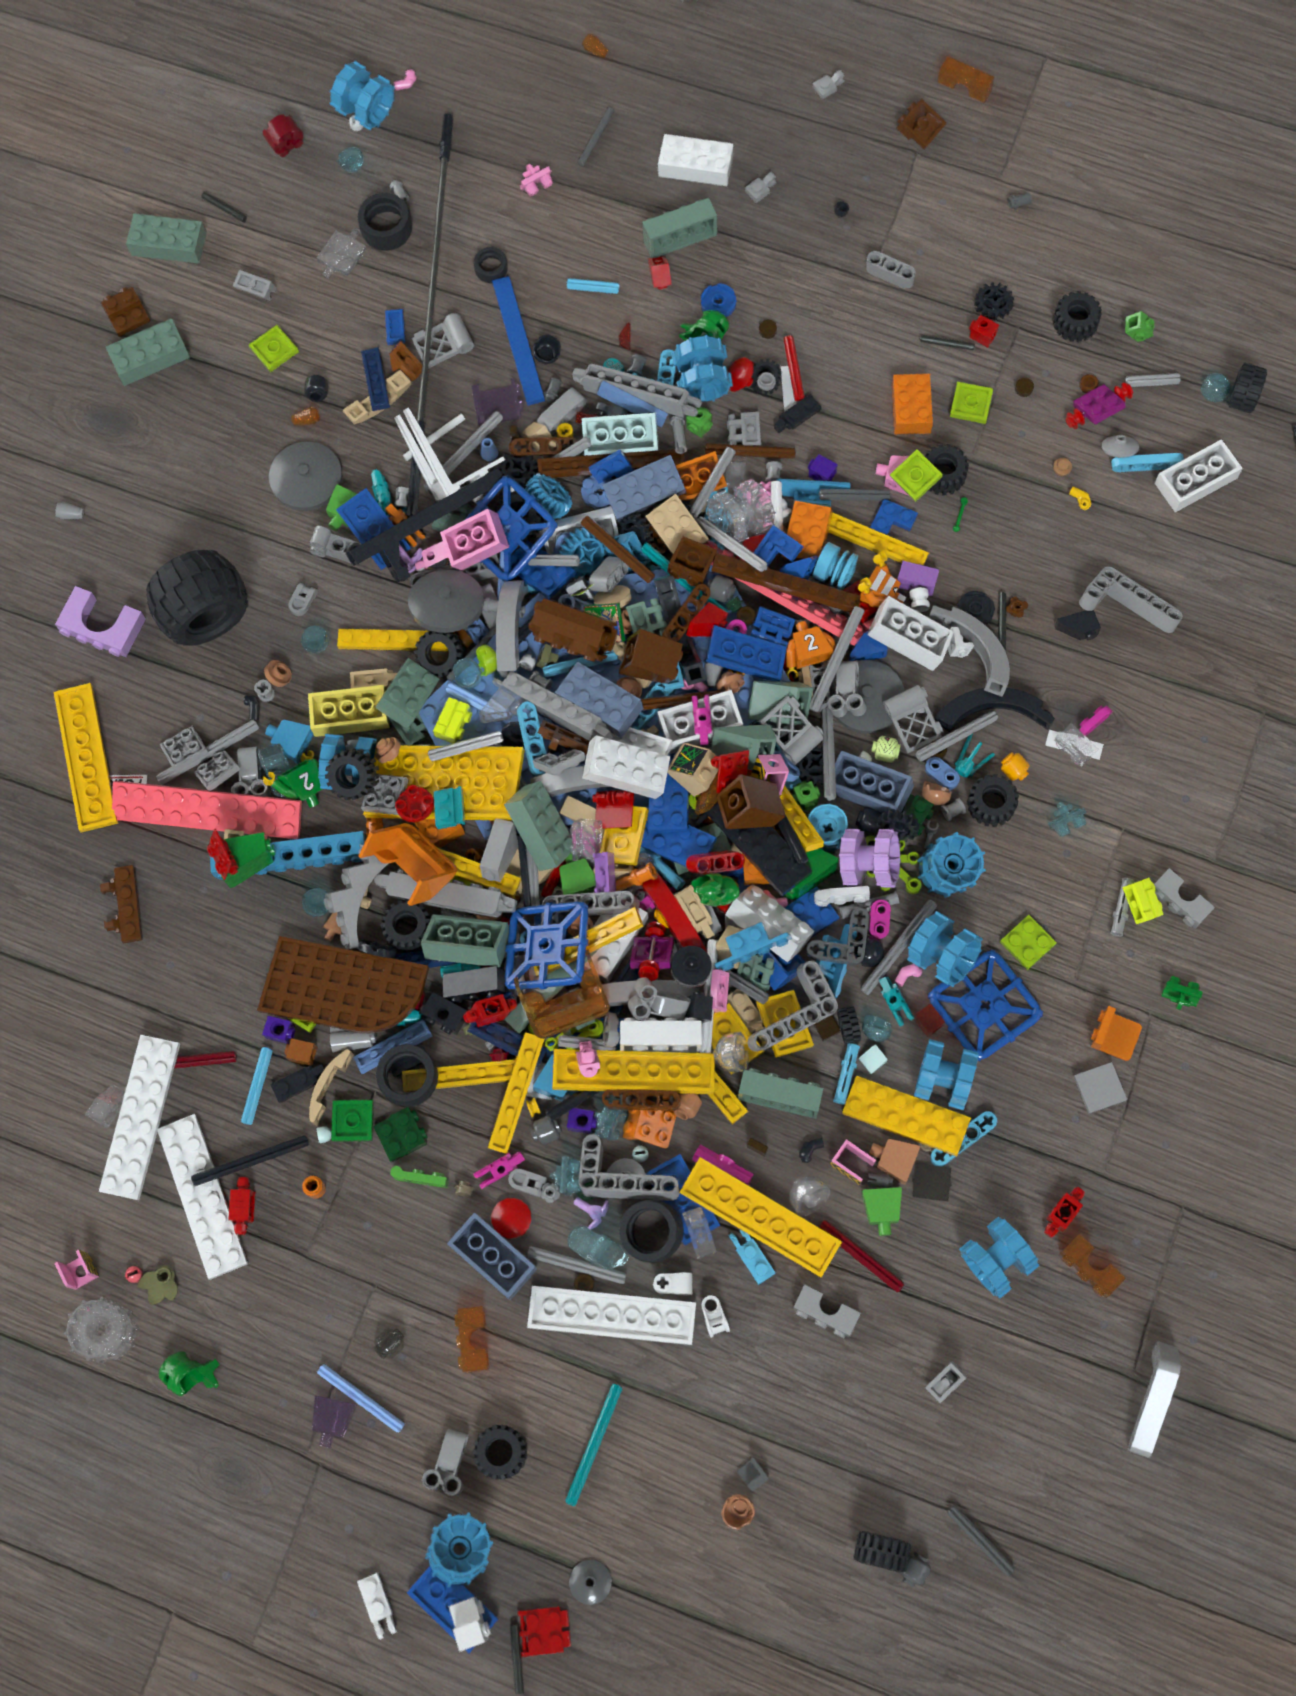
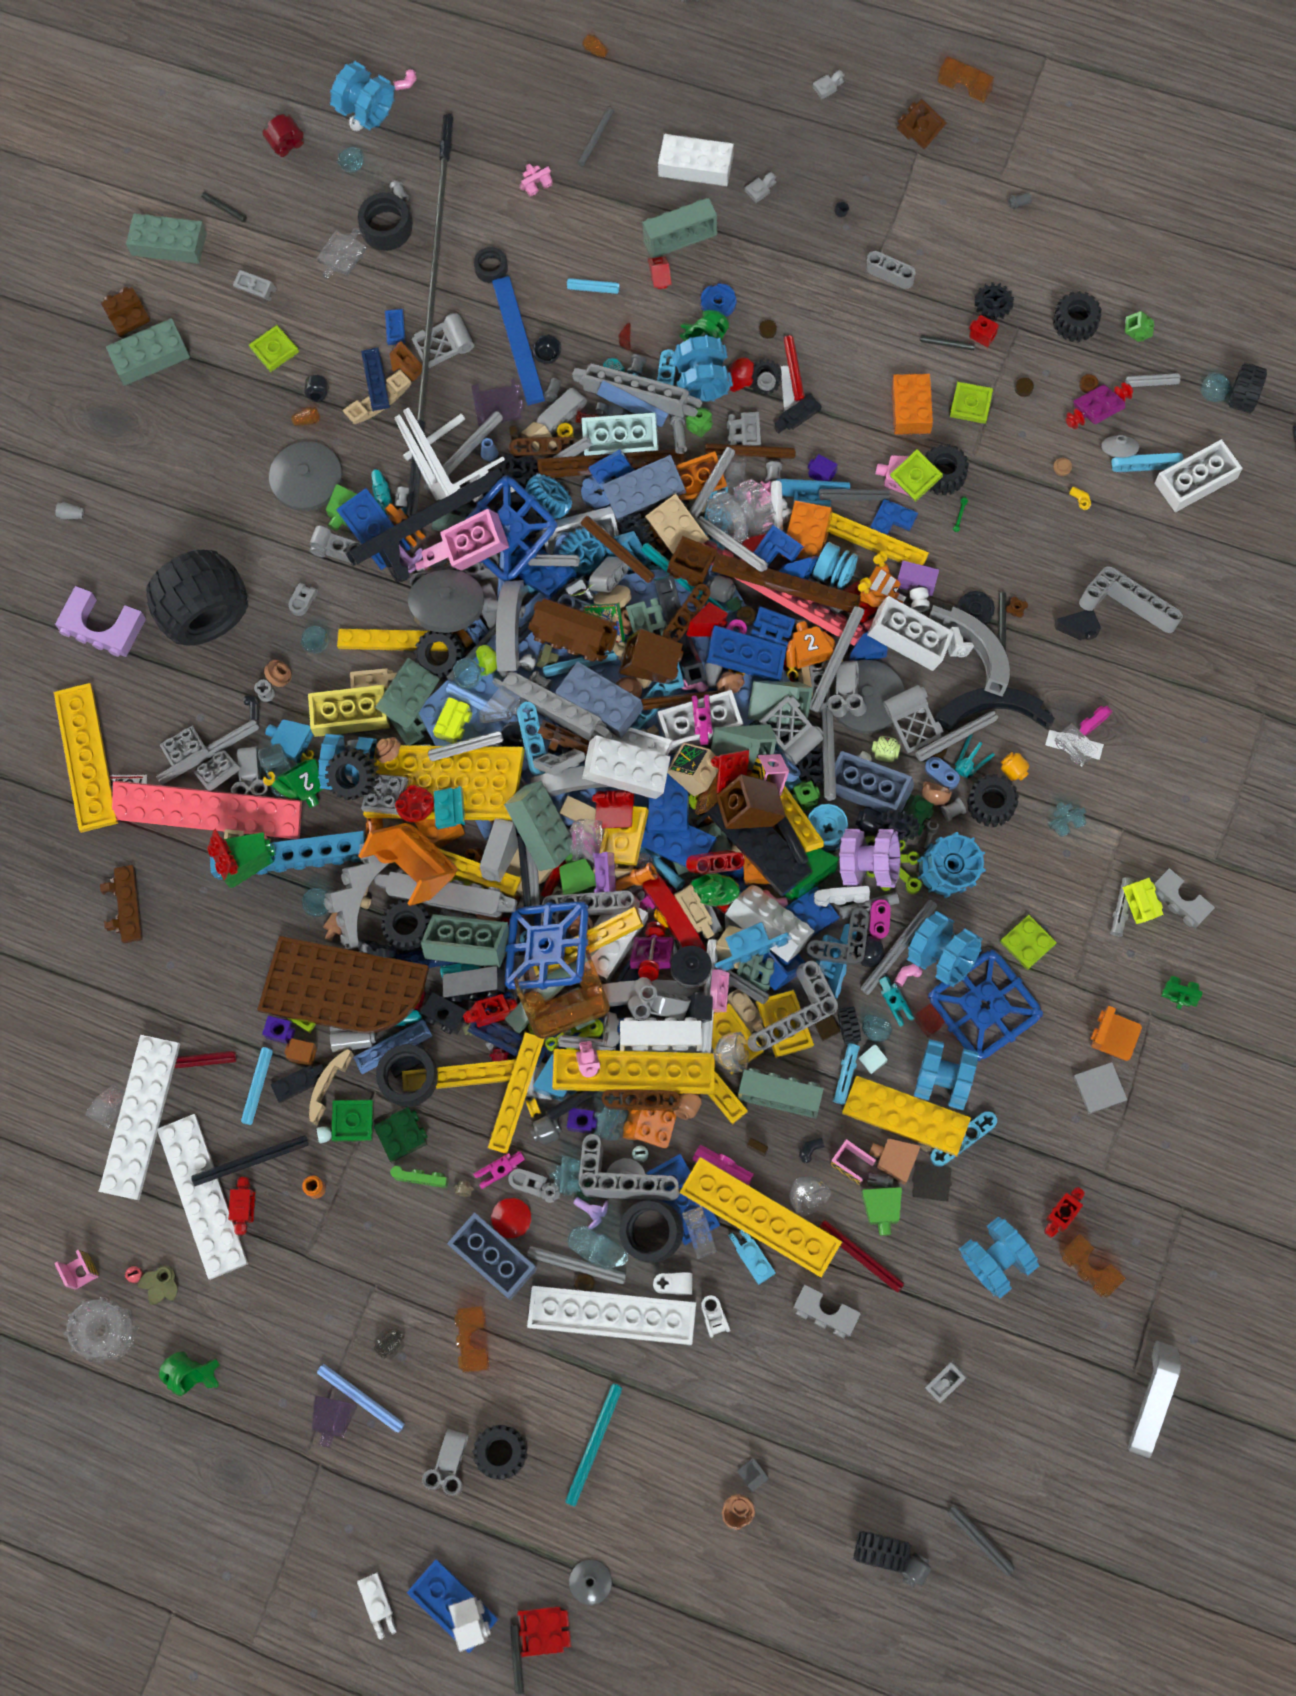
(461, 1531): dark azure piece -> none

